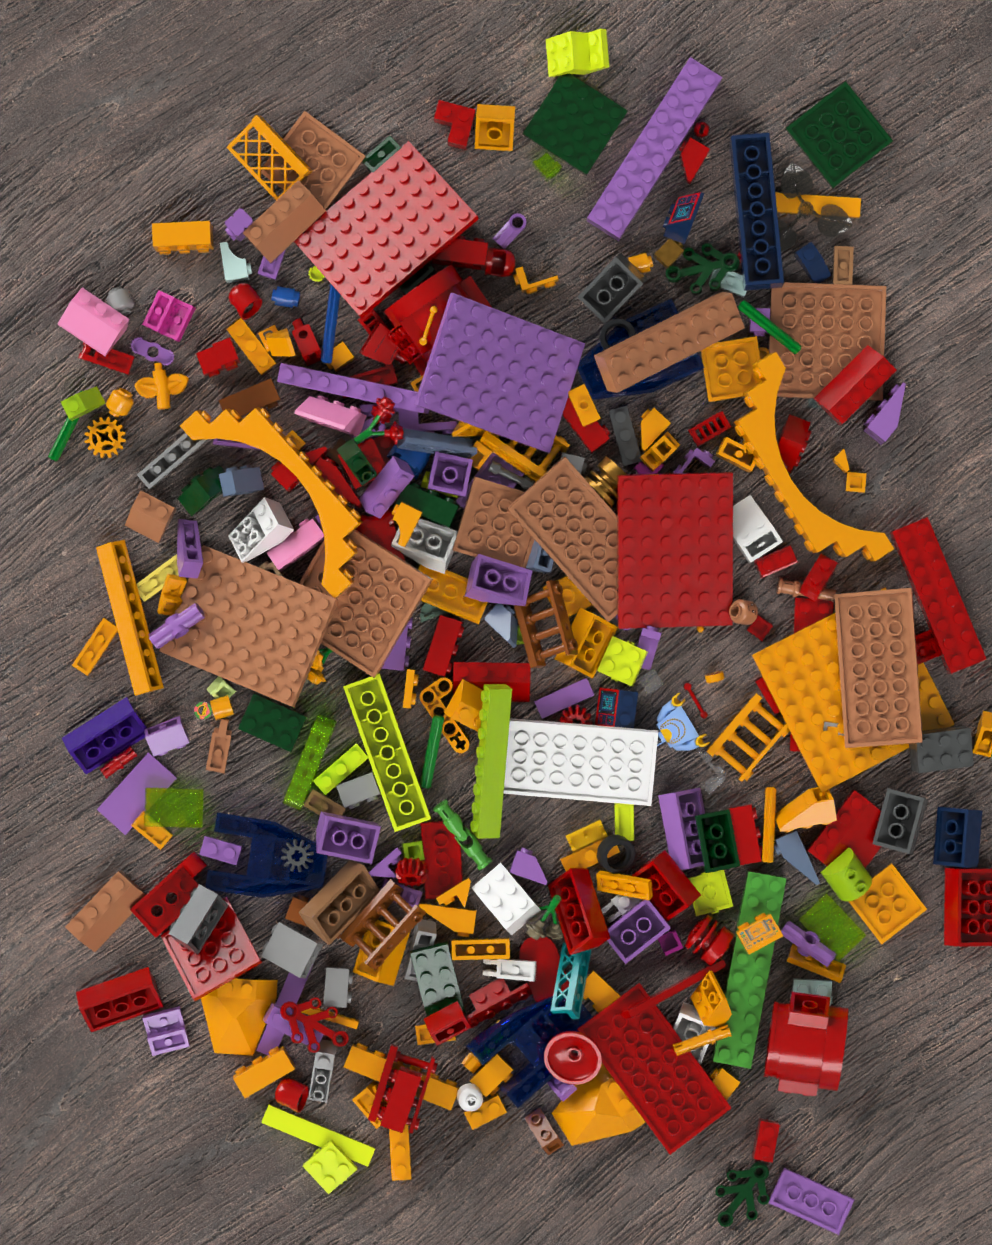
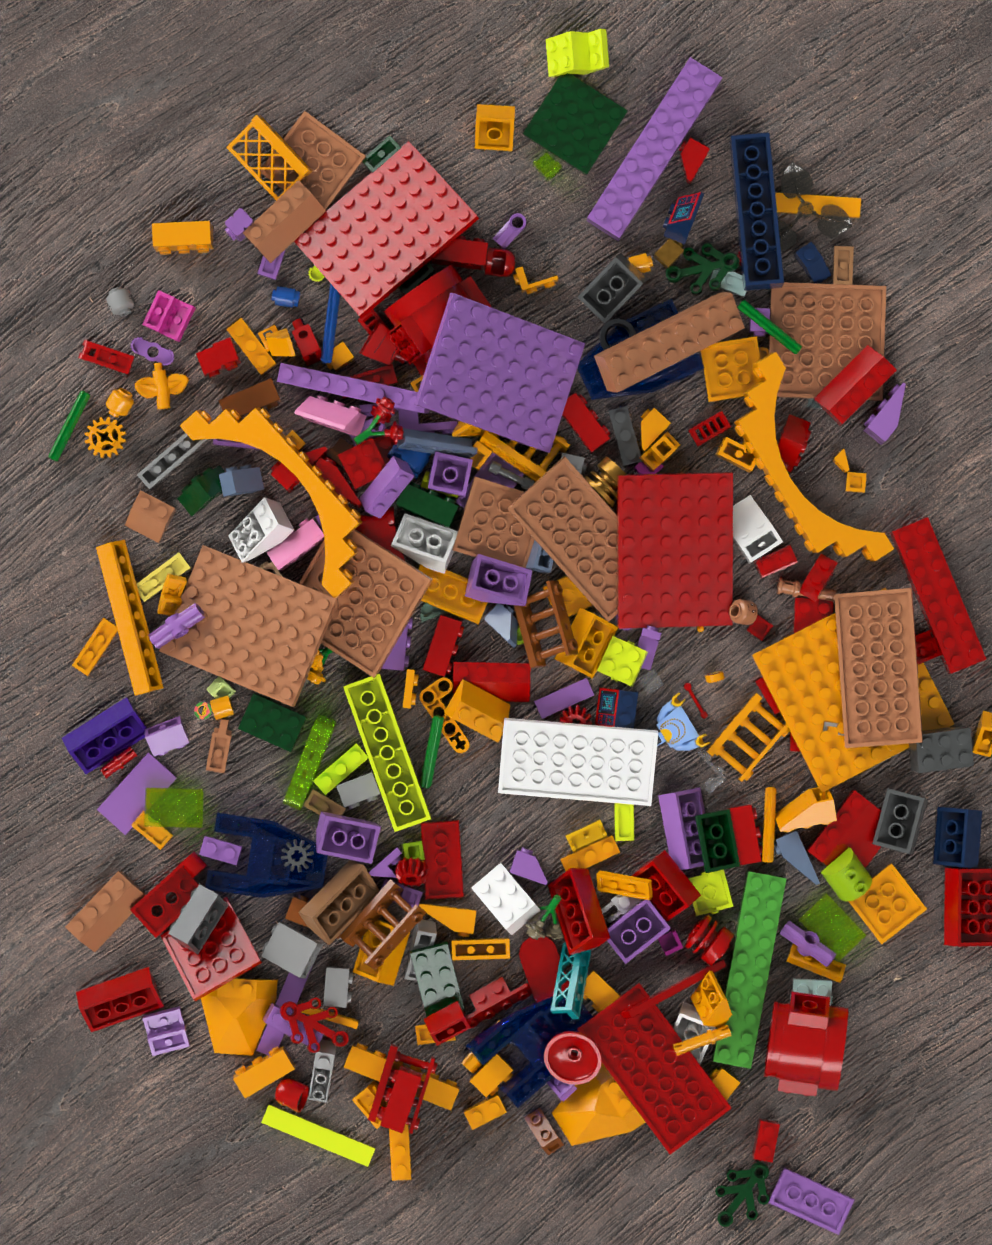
(82, 403): lime slope -> none
(93, 321): bright pink slope -> none
(188, 549): medium lavender slope -> none
(234, 267): light aqua arch -> none
(242, 296): red helmet -> none
(330, 1166): neon yellow plate -> none
(357, 462): dark green slope -> none
(407, 519): light orange arch -> none
(423, 341): light orange hinge -> none
(454, 825): bright green piece -> none
(459, 119): red brick -> none
(460, 890): light orange slope -> none
(469, 1097): white head -> none
(491, 760): lime brick -> none
(512, 969): white hinge -> none
(583, 405): light orange plate -> none
(604, 848): black tyre -> none
(697, 128): red hinge -> none
(704, 457): medium lavender bracket -> none
(758, 933): light orange slope -> none
(839, 135): dark green plate -> none

